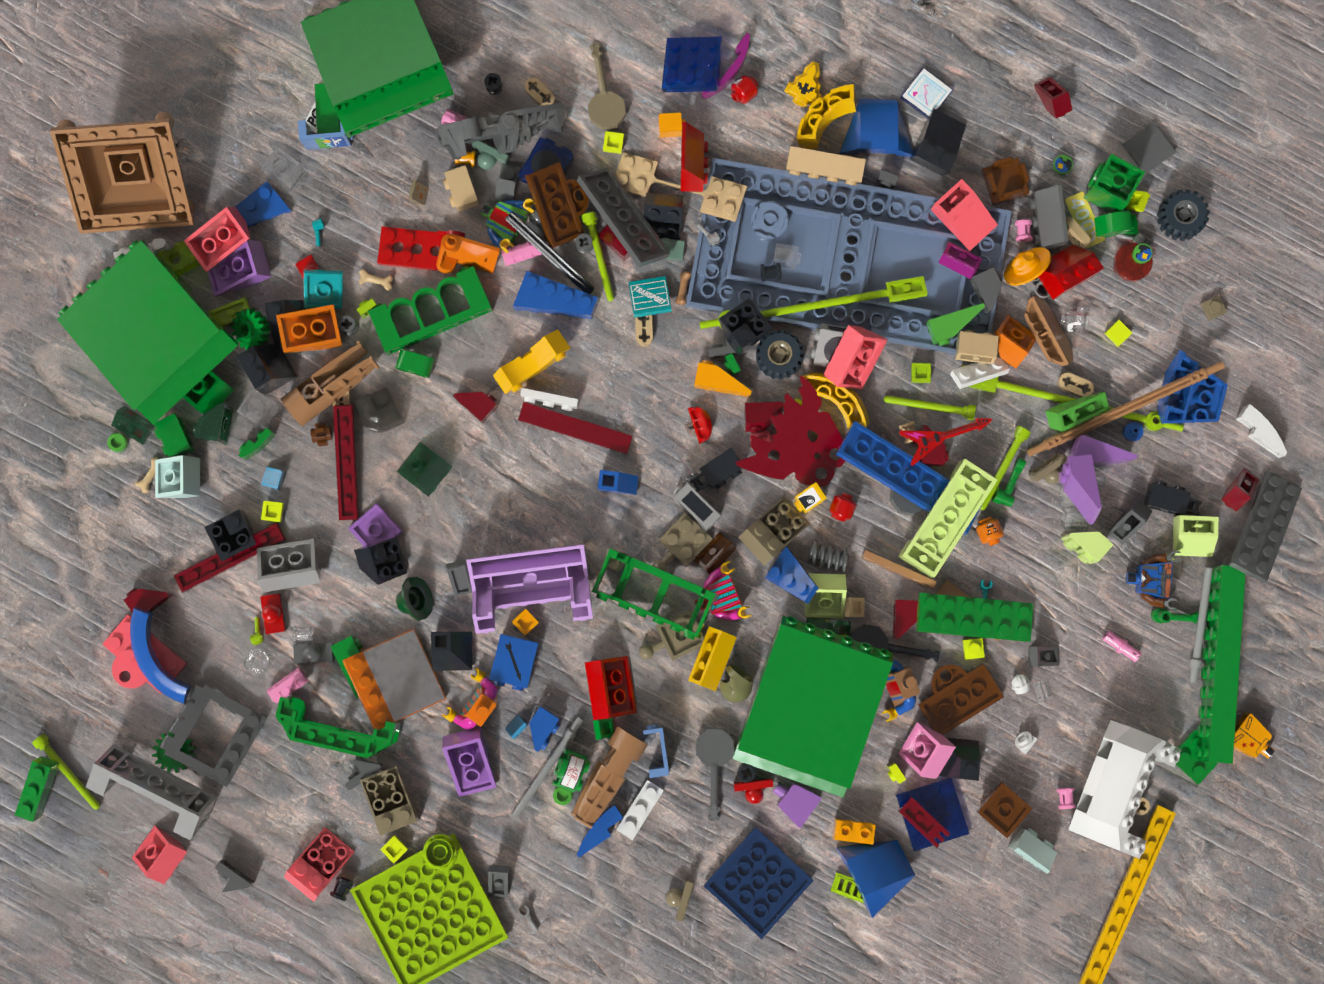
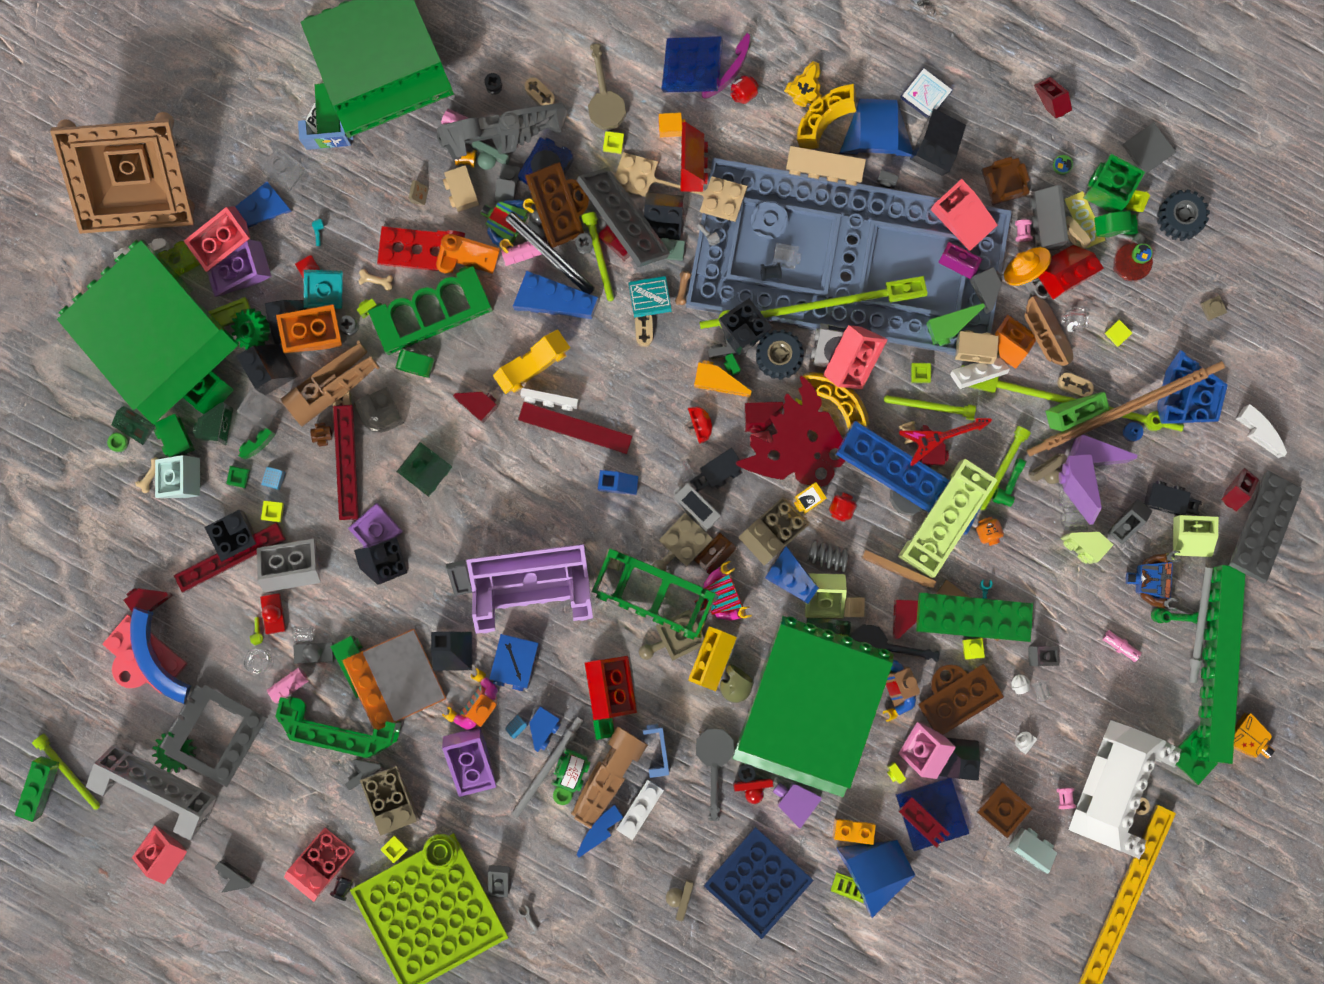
(238, 477): none -> green tile
(415, 598): dark green hat -> none
(525, 622): light orange plate -> none

